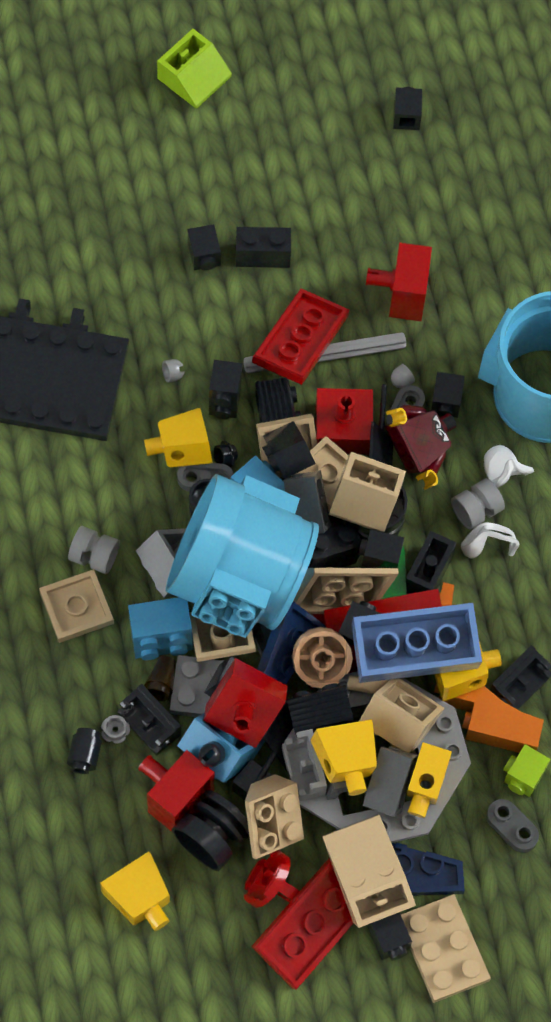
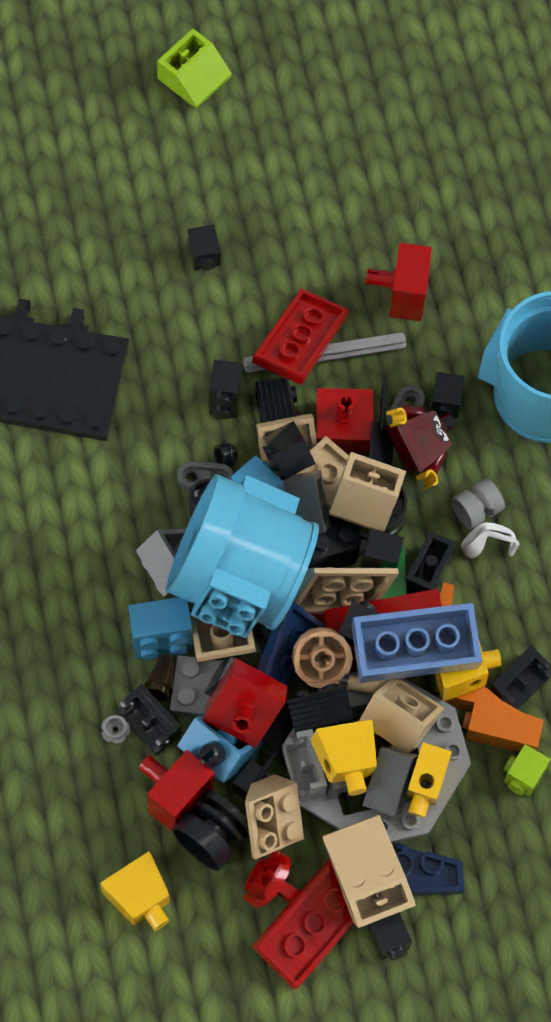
(76, 606): tan plate -> none
(84, 750): black brick -> none
(92, 549): light grey wheel -> none
(171, 370): light grey hinge -> none
(181, 440): yellow torso -> none
(263, 247): black brick -> none
(402, 376): light grey hinge -> none
(407, 108): black brick -> none
(444, 949): tan plate -> none
(501, 464): white piece -> none
(510, 826): dark grey plate -> none

